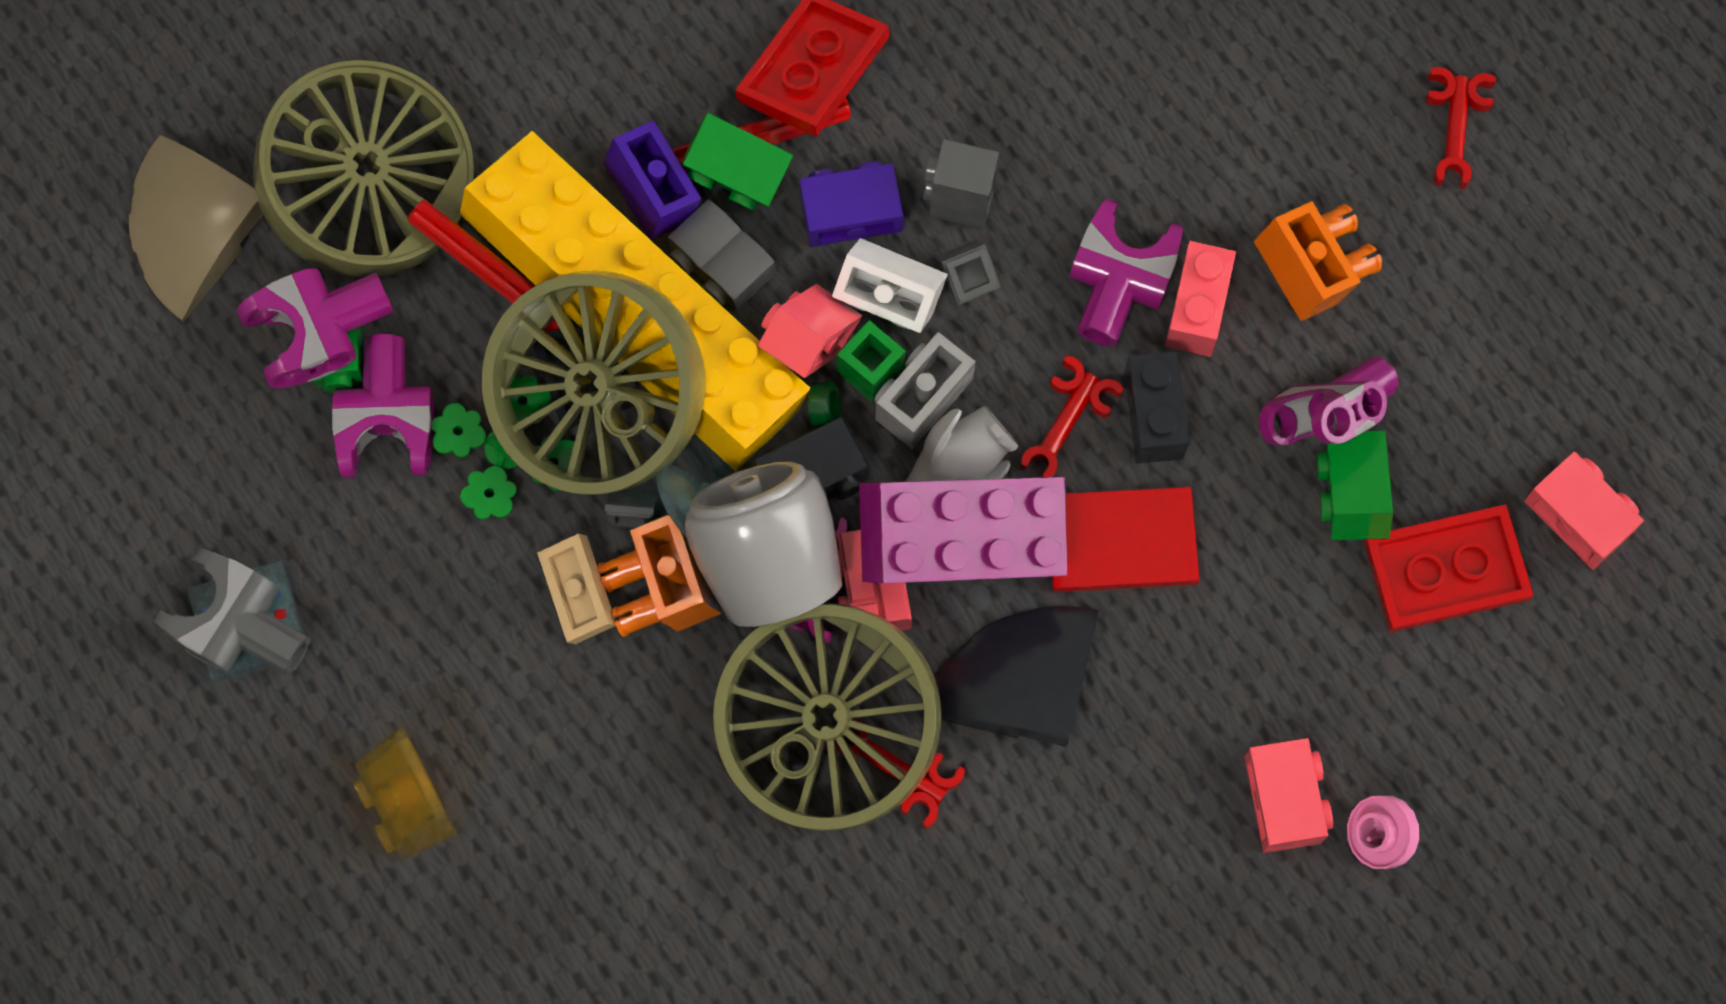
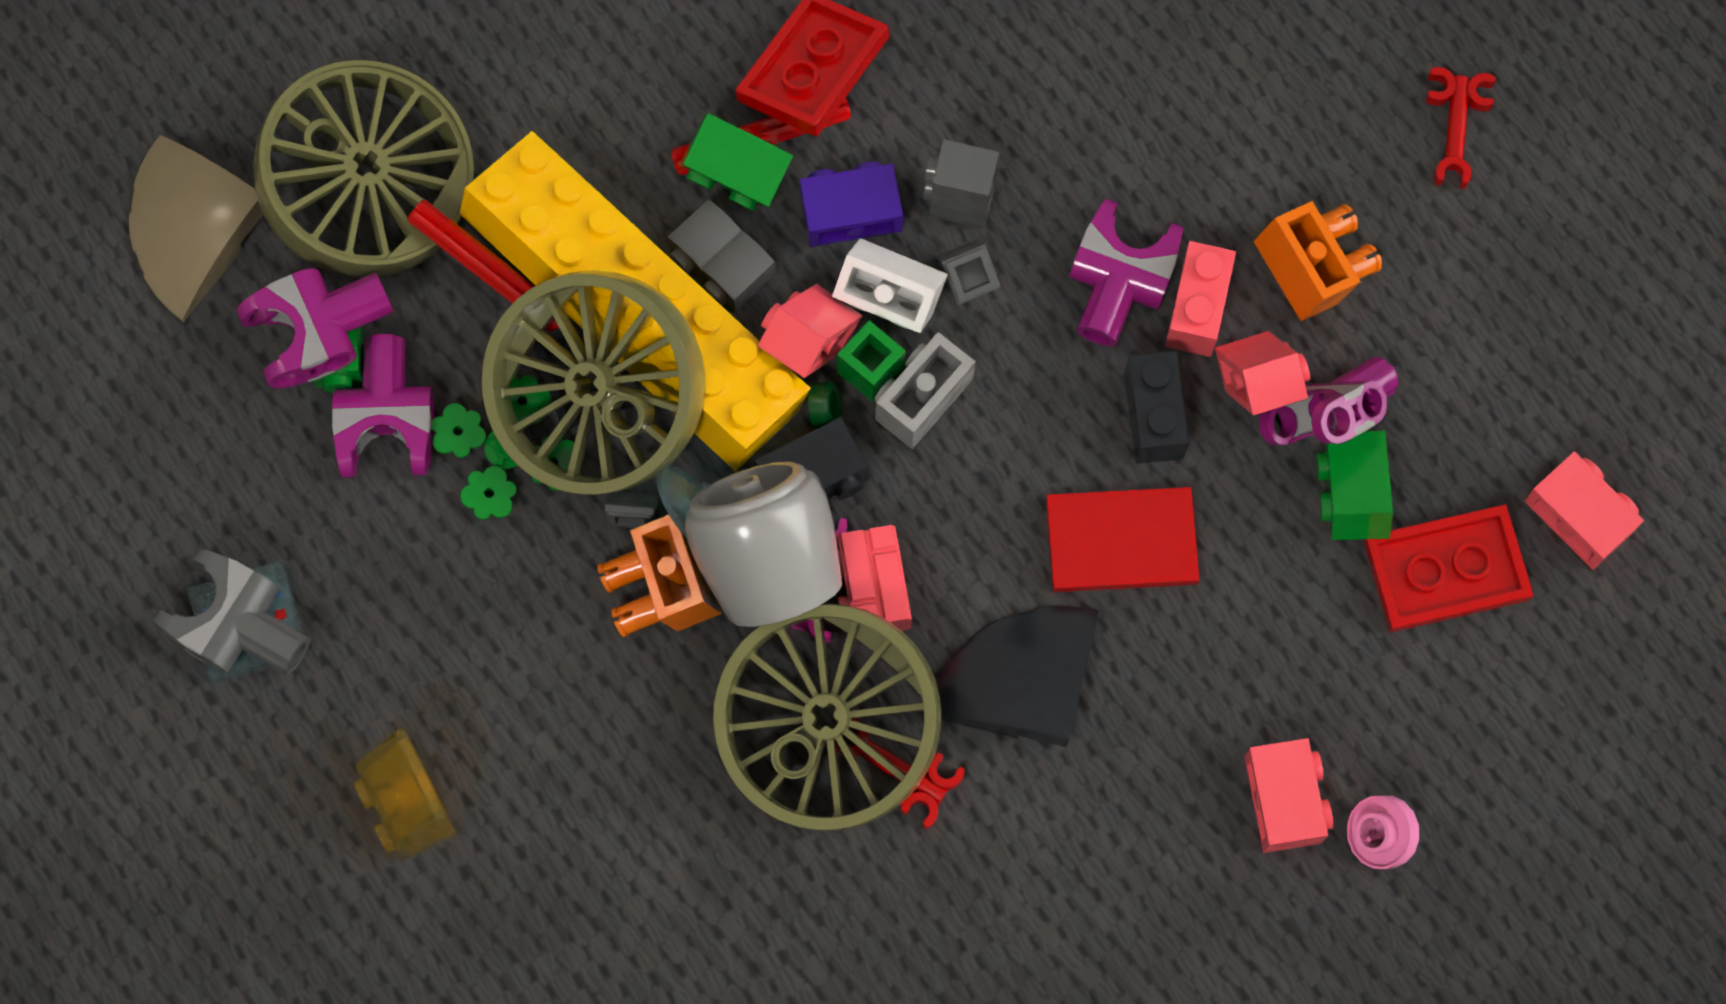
(576, 588): tan plate -> none
(651, 180): dark purple brick -> none
(963, 529): brick -> none
(964, 448): light grey animal -> none
(1083, 389): red bar -> none
(1263, 372): none -> coral brick

